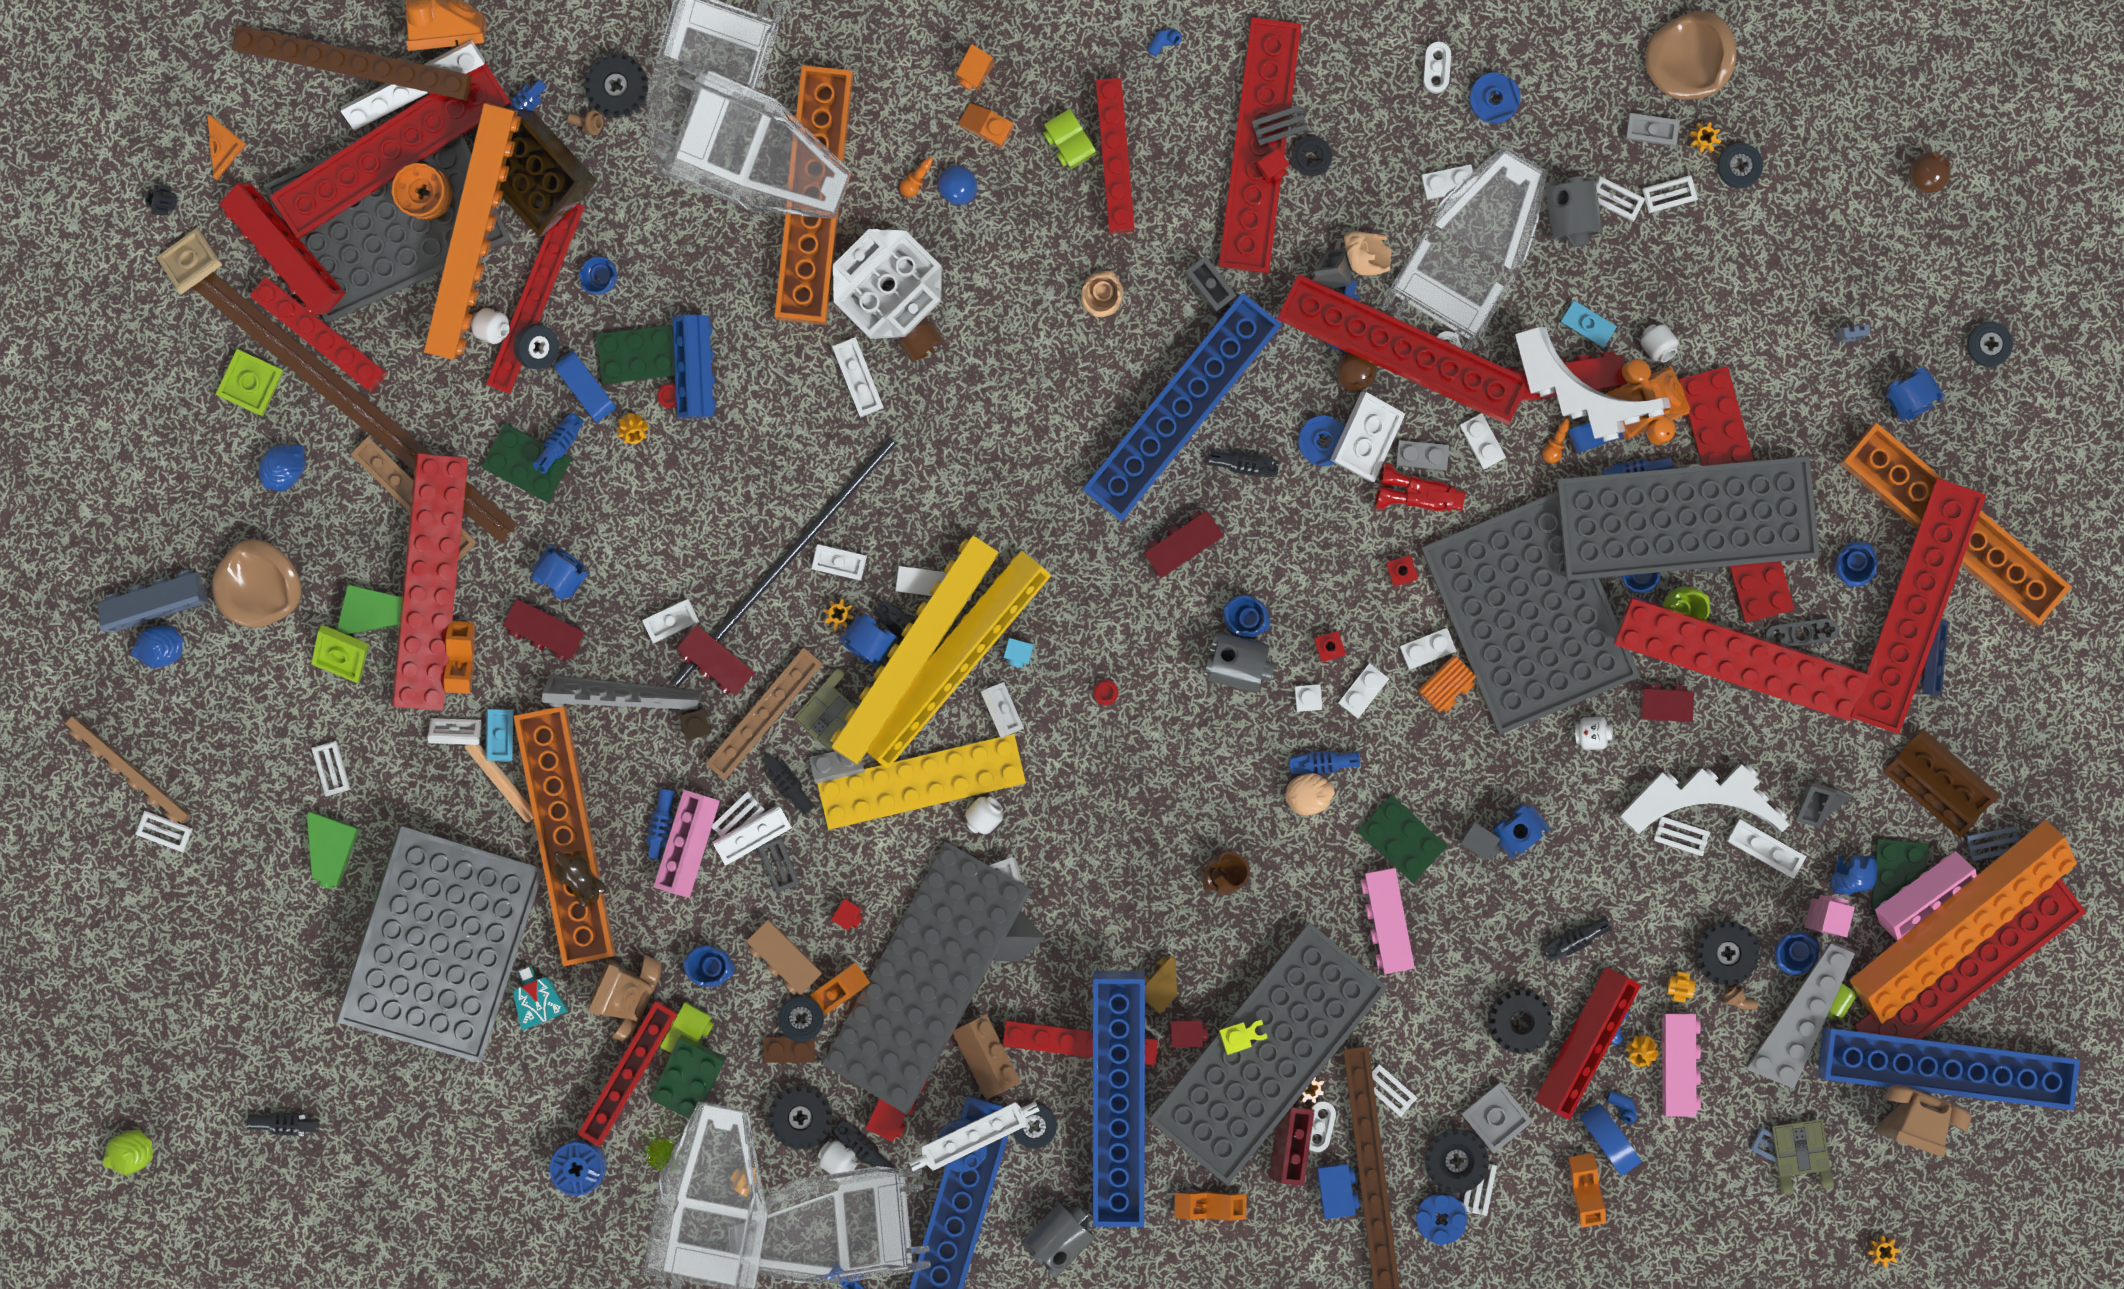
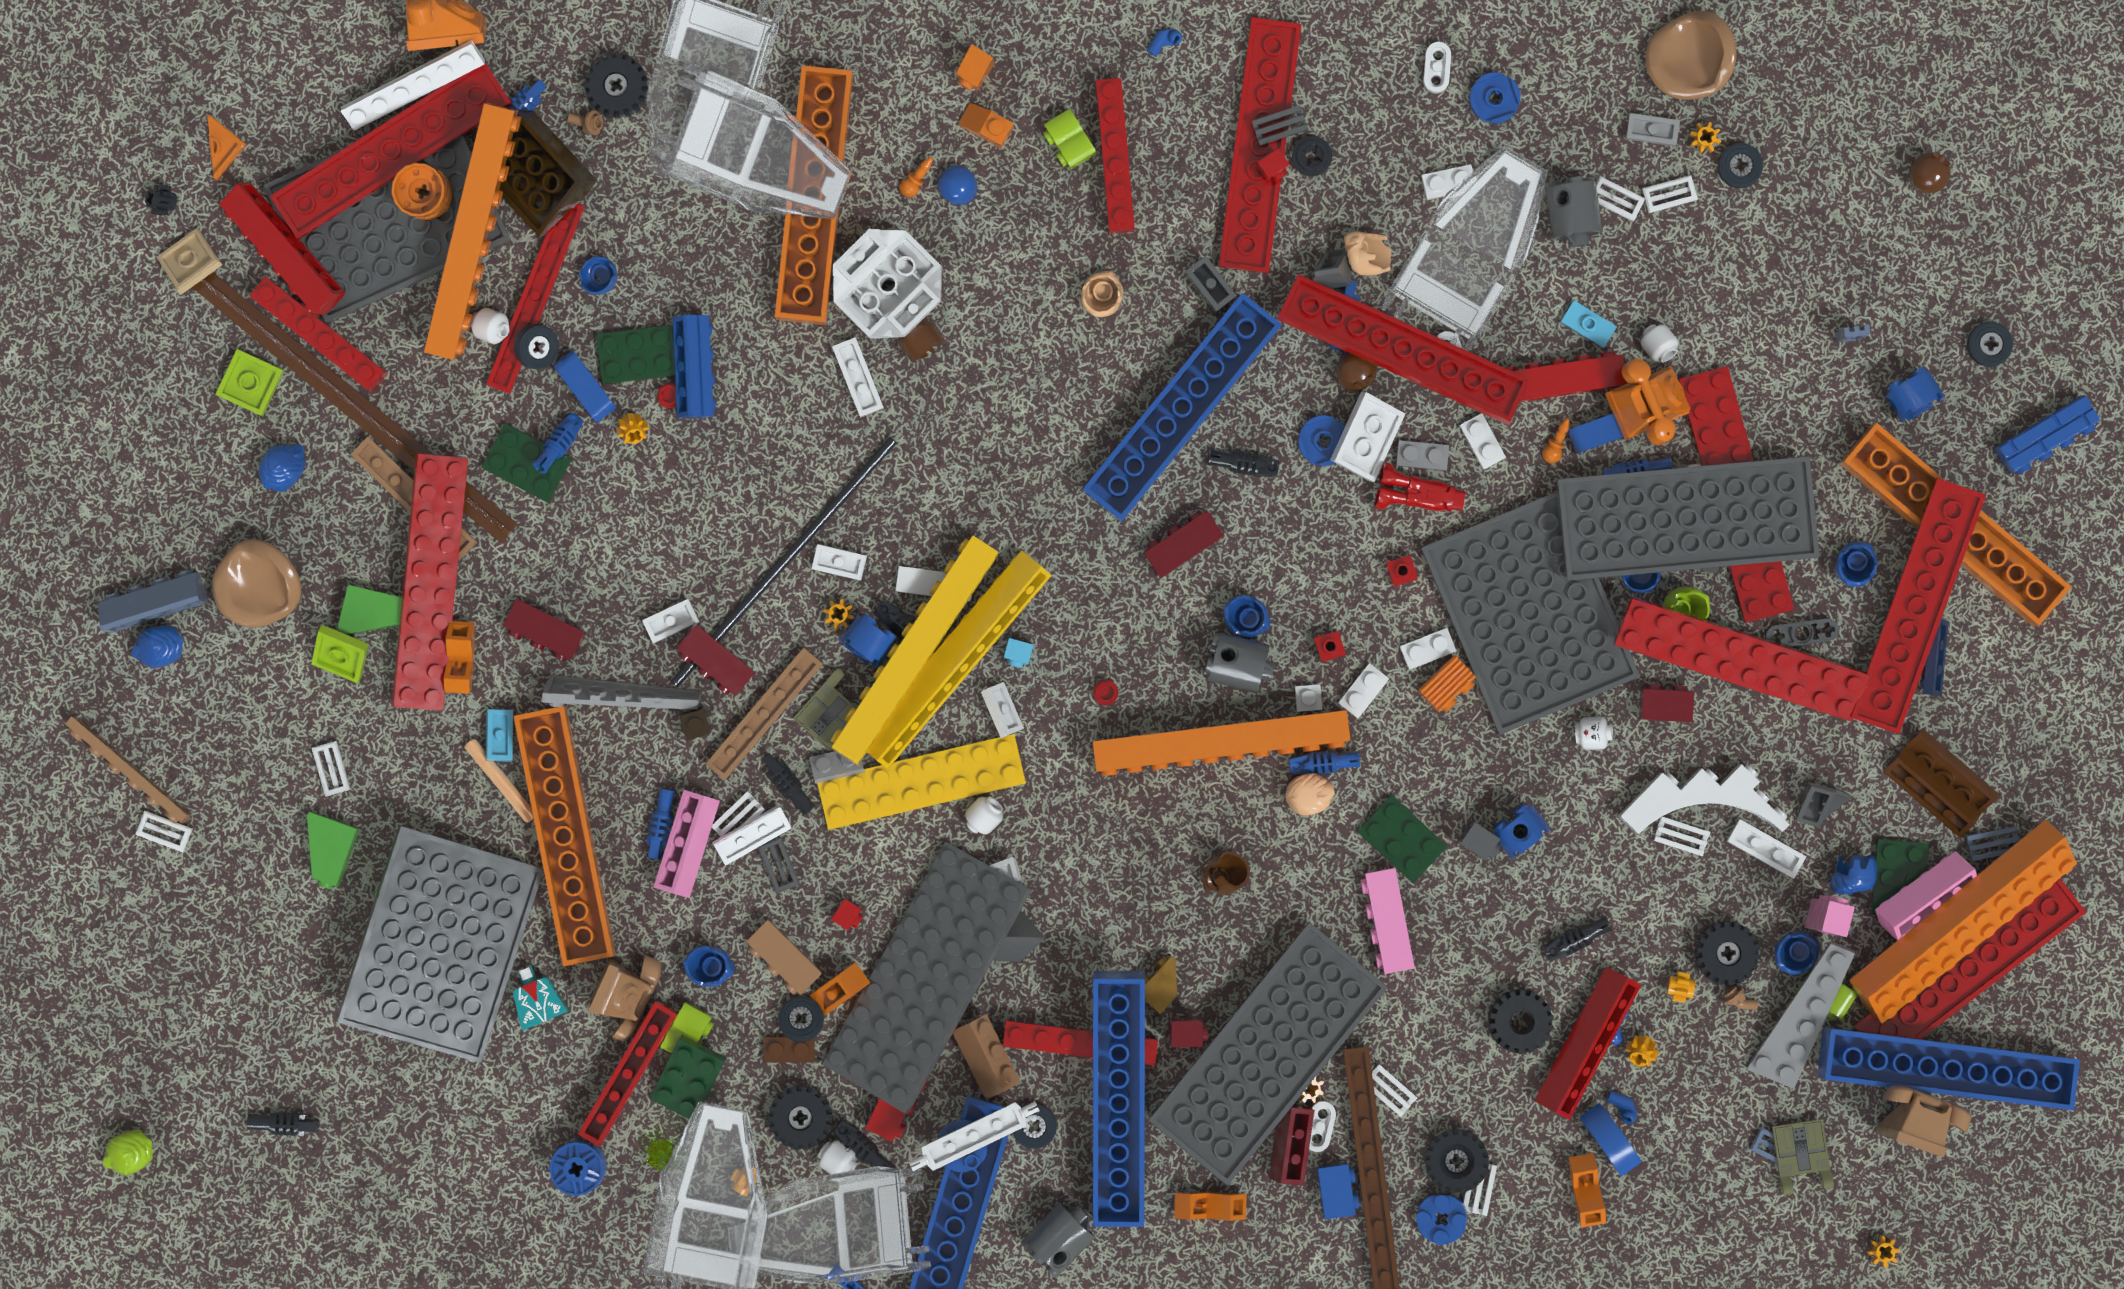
(351, 62): reddish brown plate -> none
(456, 733): white tile -> none
(559, 572): blue brick -> none
(575, 873): dark brown animal -> none
(1221, 741): none -> orange brick
(1238, 1036): neon yellow plate -> none
(1496, 1117): light grey plate -> none
(1547, 371): white arch -> none
(1679, 1064): bright pink brick -> none
(2047, 434): none -> blue brick

